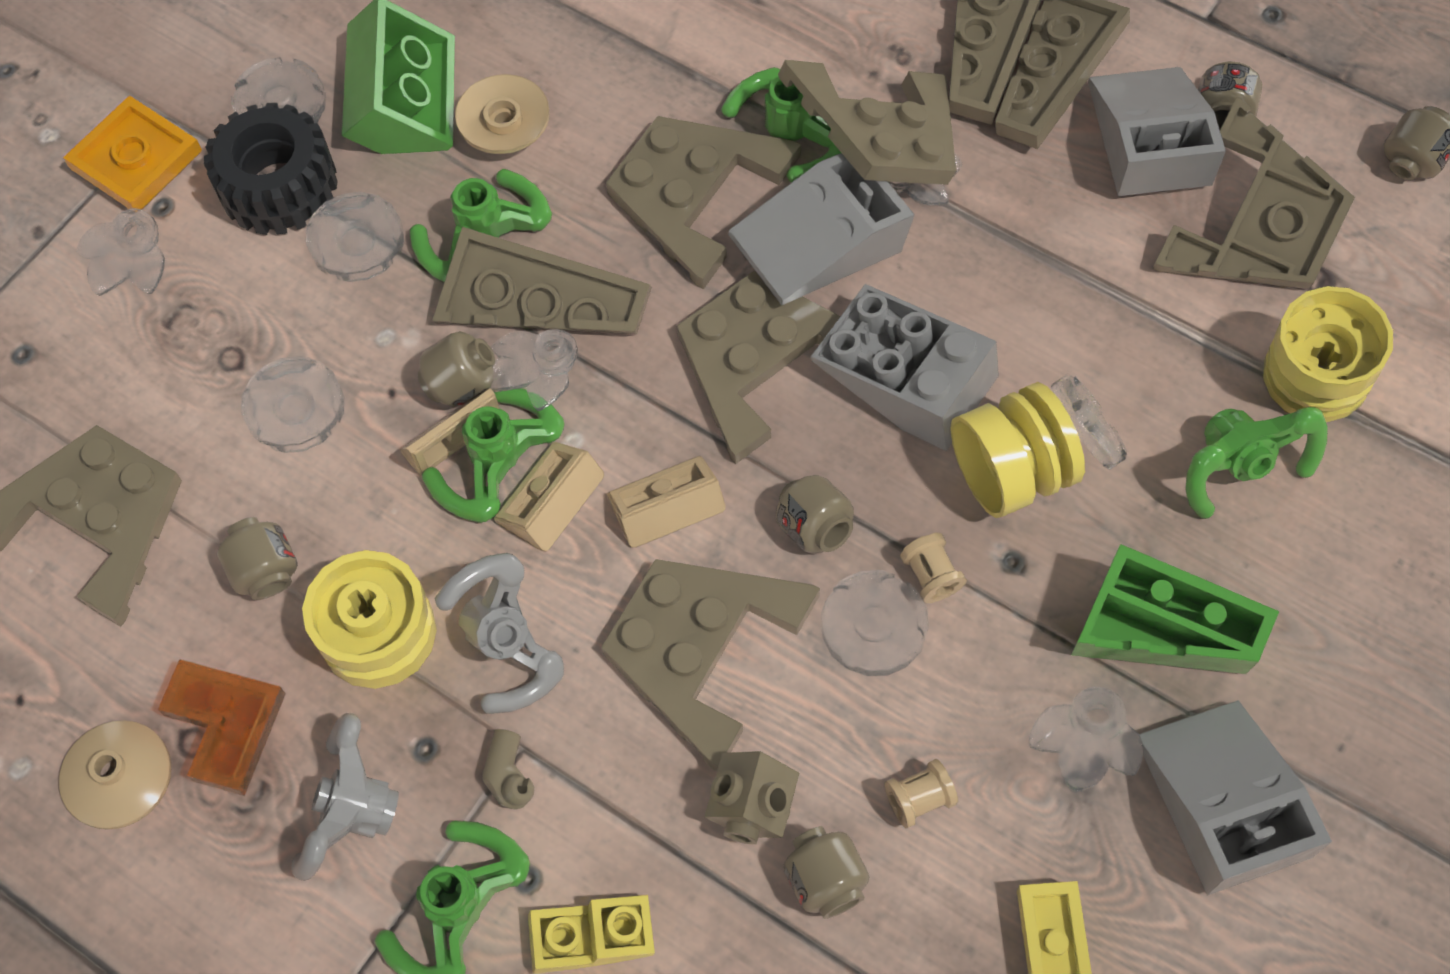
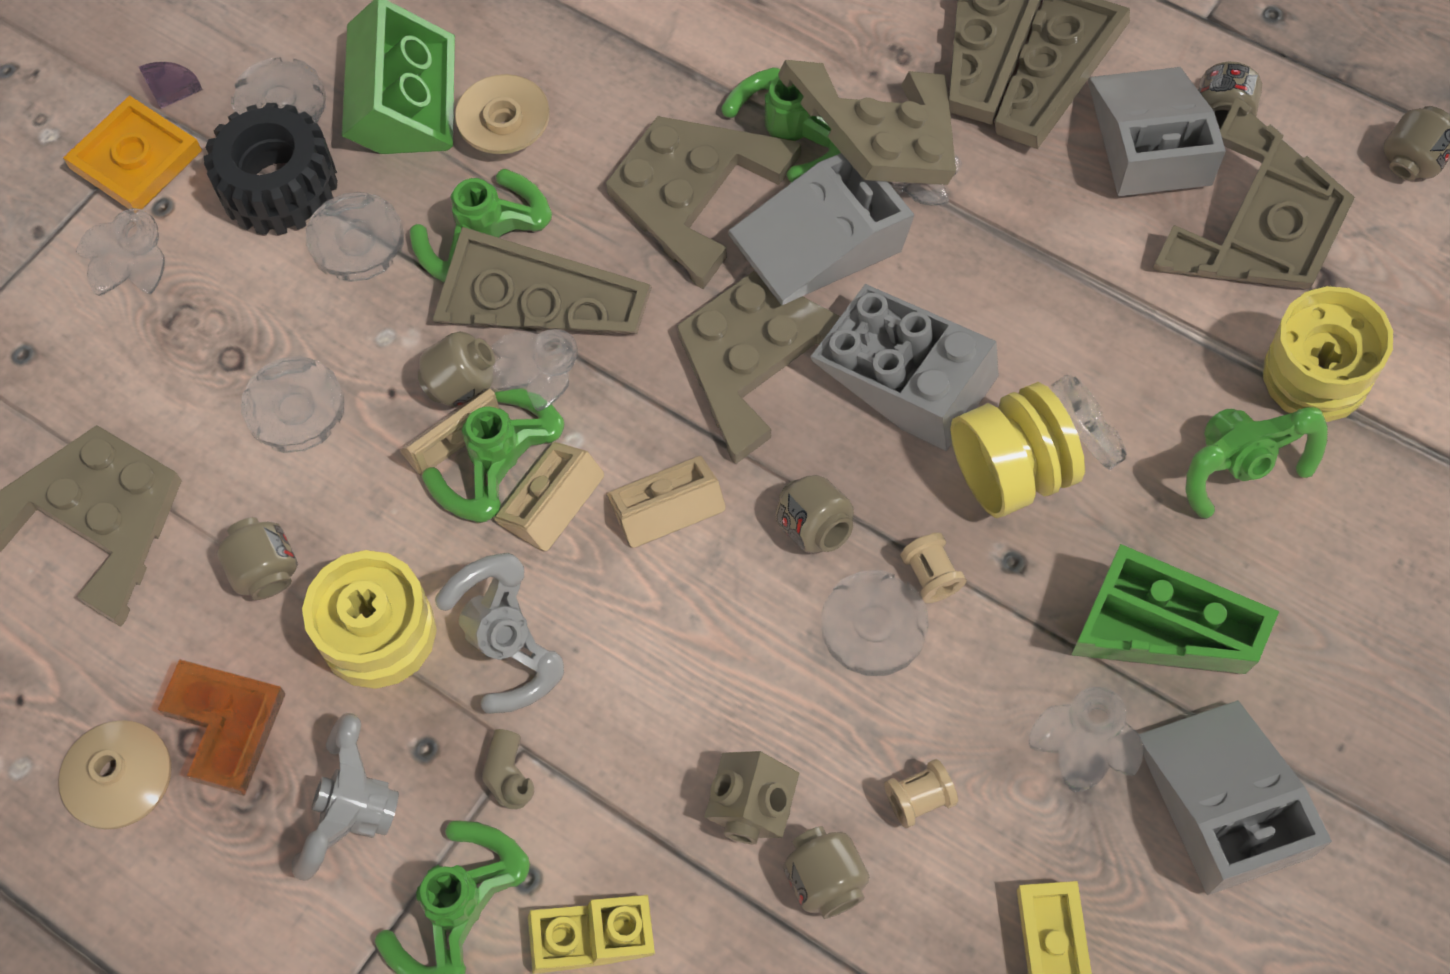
(169, 82): none -> clear purple tile
(679, 631): dark tan wing -> none

